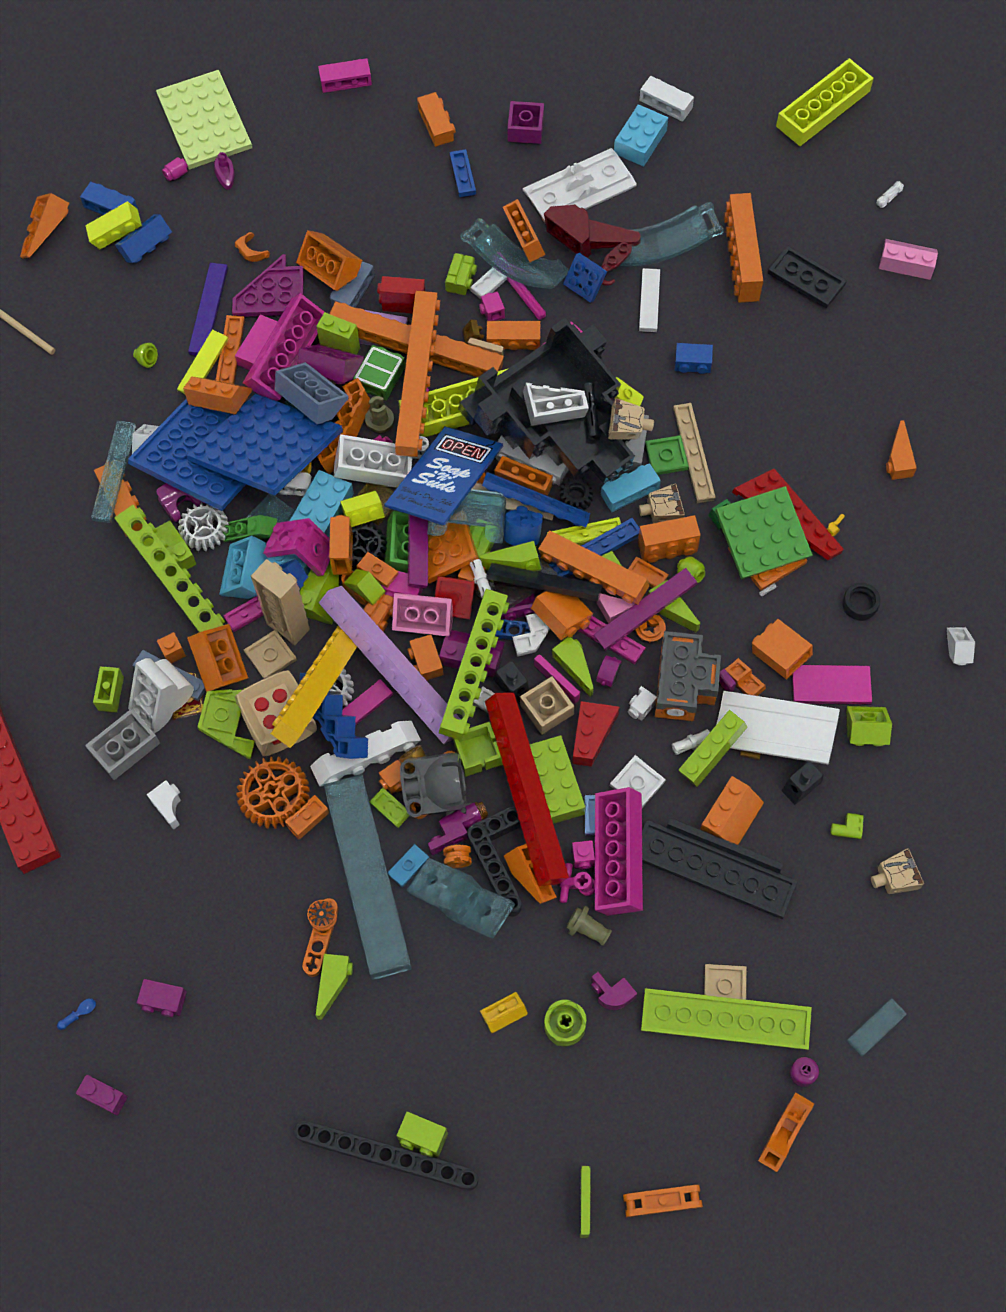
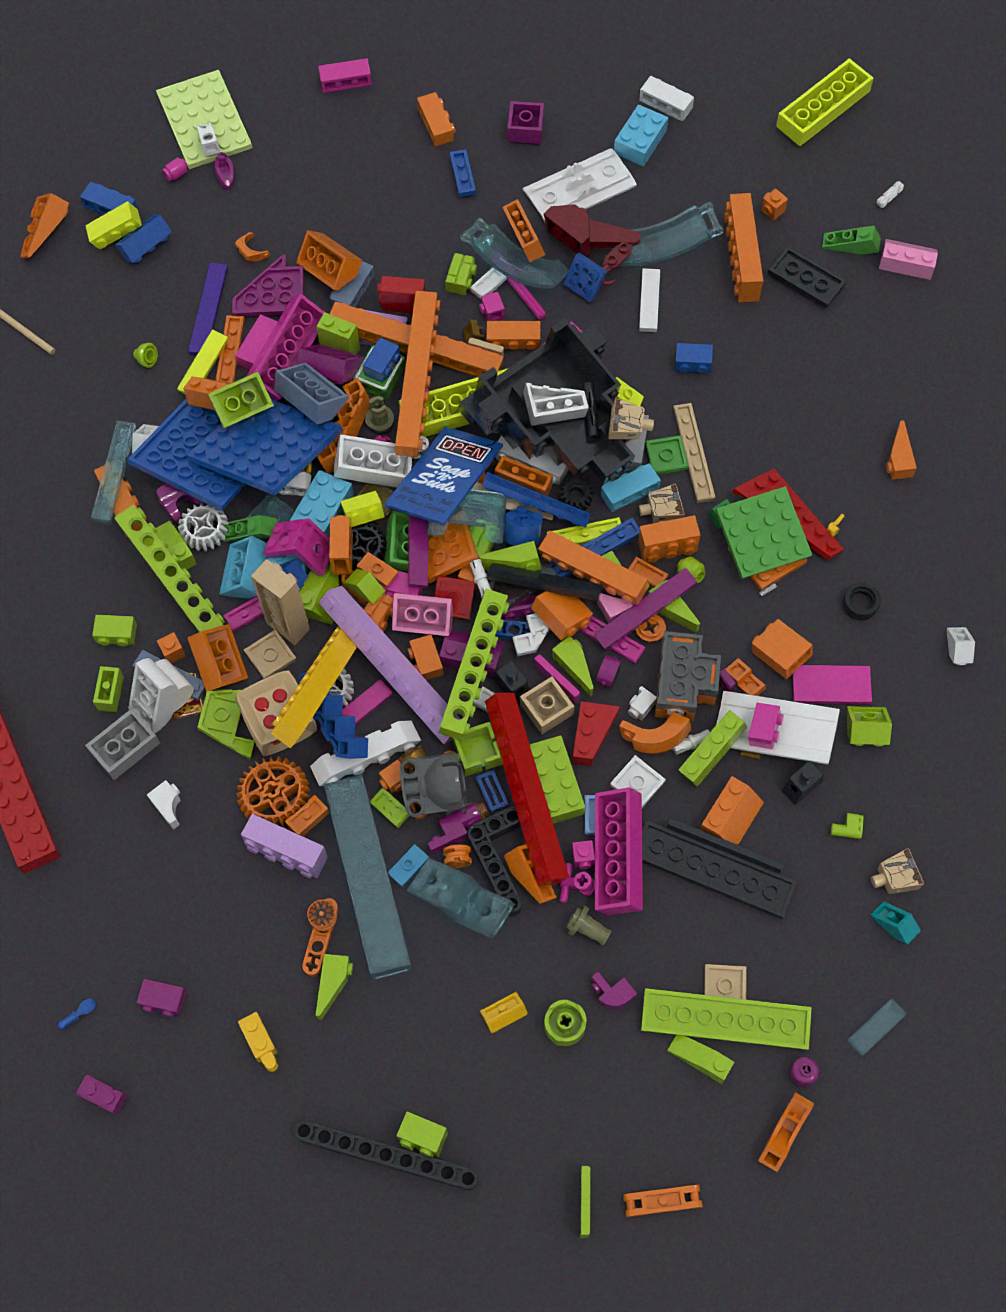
(114, 630): none -> lime brick
(208, 139): none -> white leg
(240, 400): none -> lime slope
(259, 1041): none -> yellow hinge
(284, 846): none -> lavender brick
(381, 360): none -> blue brick
(498, 806): none -> blue tile
(657, 739): none -> orange arch
(701, 1057): none -> lime slope
(765, 726): none -> dark pink brick
(774, 204): none -> orange brick
(856, 240): none -> bright green slope
(896, 922): none -> teal slope

